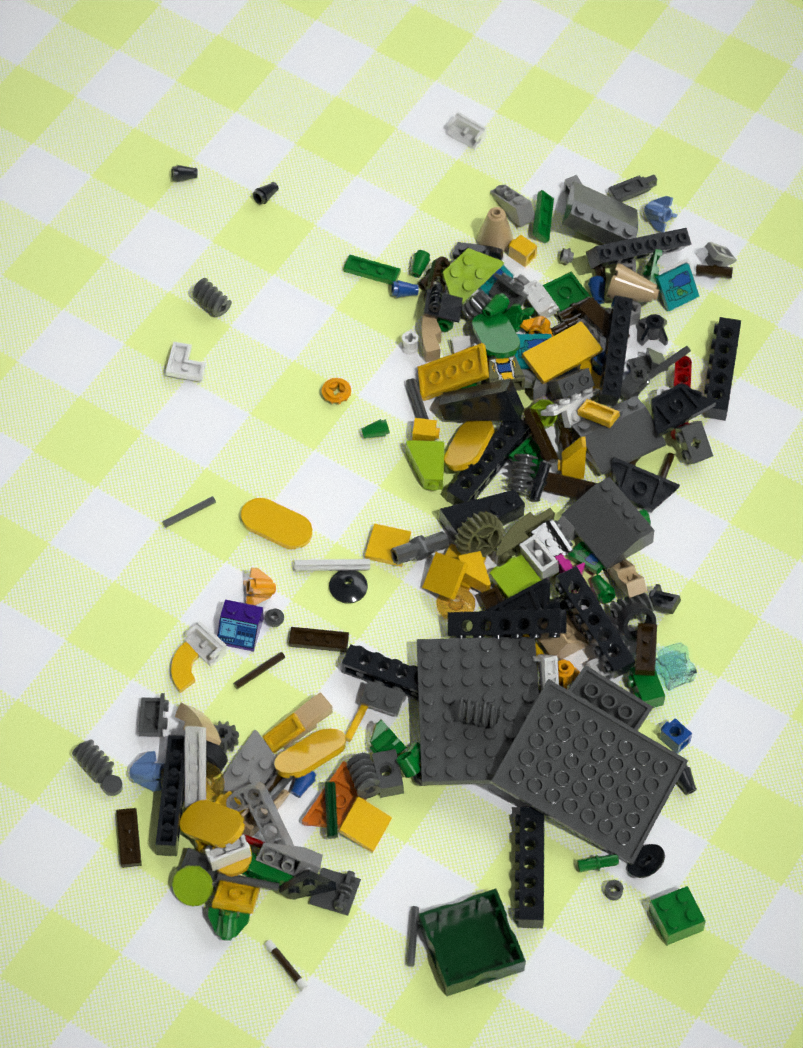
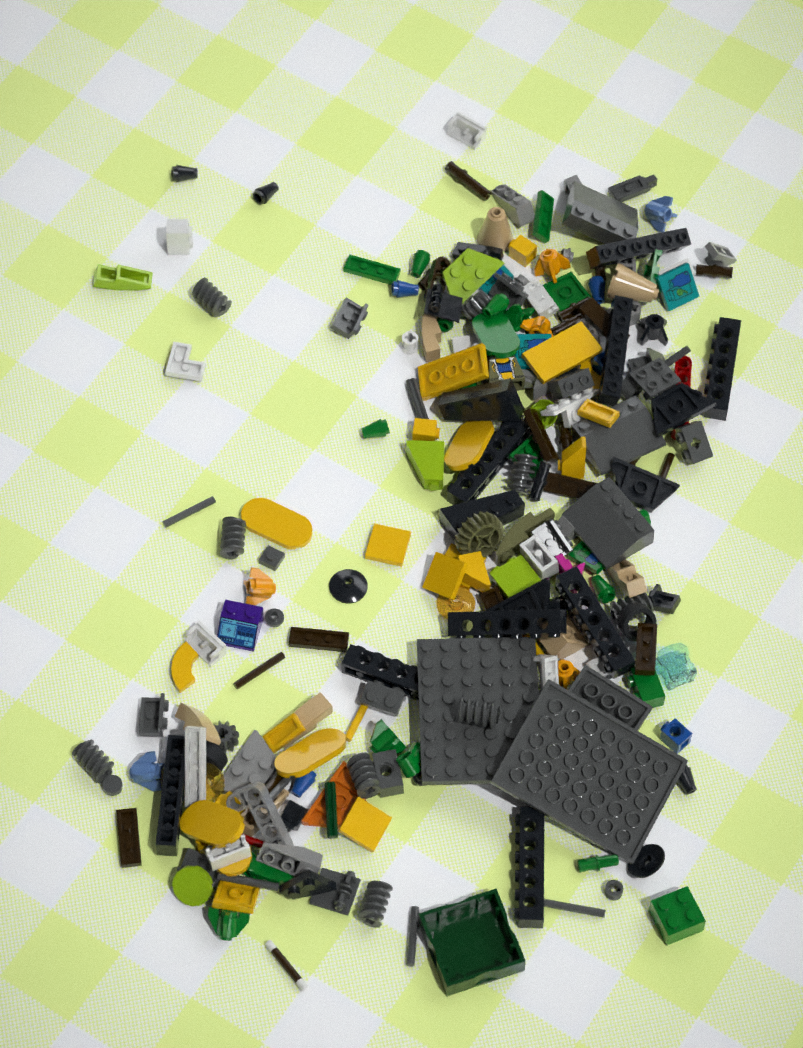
(122, 278): none -> lime slope
(179, 236): none -> white brick
(232, 537): none -> dark grey piece
(271, 558): none -> dark grey plate
(293, 815): none -> black bracket
(331, 385): light orange gear -> none
(332, 564): white axle -> none
(349, 318): none -> dark grey bracket
(373, 903): none -> dark grey piece
(420, 547): dark grey piece -> none
(463, 176): none -> dark brown pin
(551, 262): none -> light orange brick
(574, 908): none -> dark grey bar
(655, 378): none -> dark grey hinge

